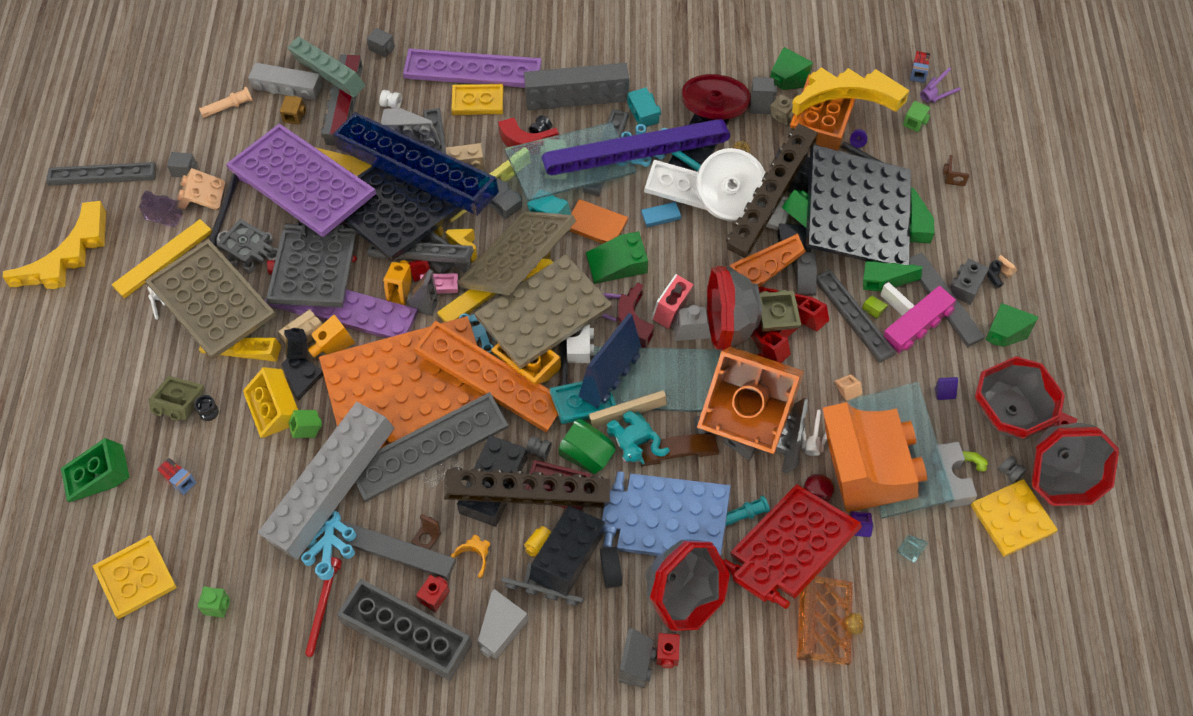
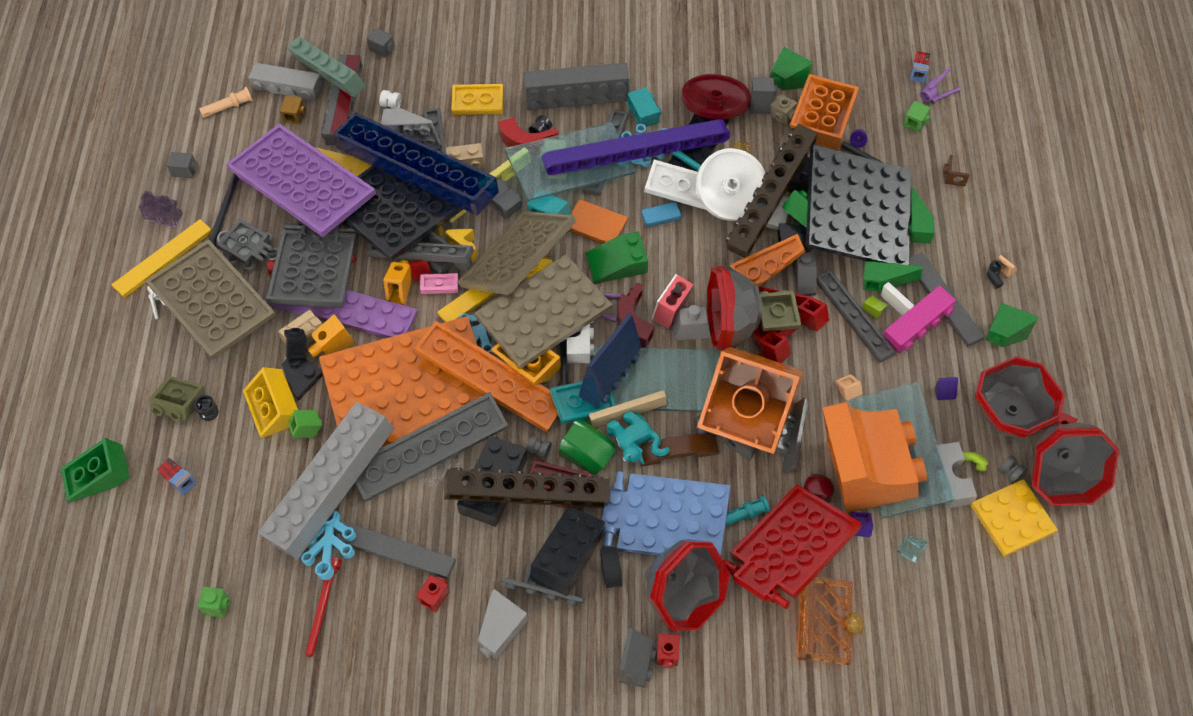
(71, 253): yellow arch -> none
(101, 173): dark grey tile -> none
(134, 577): yellow plate -> none
(200, 189): light nougat bracket -> none
(254, 348): yellow slope -> none
(405, 629): dark grey brick -> none
(424, 295): dark grey slope -> none
(430, 527): reddish brown bracket -> none
(468, 67): medium lavender plate -> none
(476, 546): light orange helmet -> none
(536, 541): yellow brick -> none
(813, 445): white plant -> none
(874, 88): yellow arch -> none
(969, 280): dark grey brick -> none

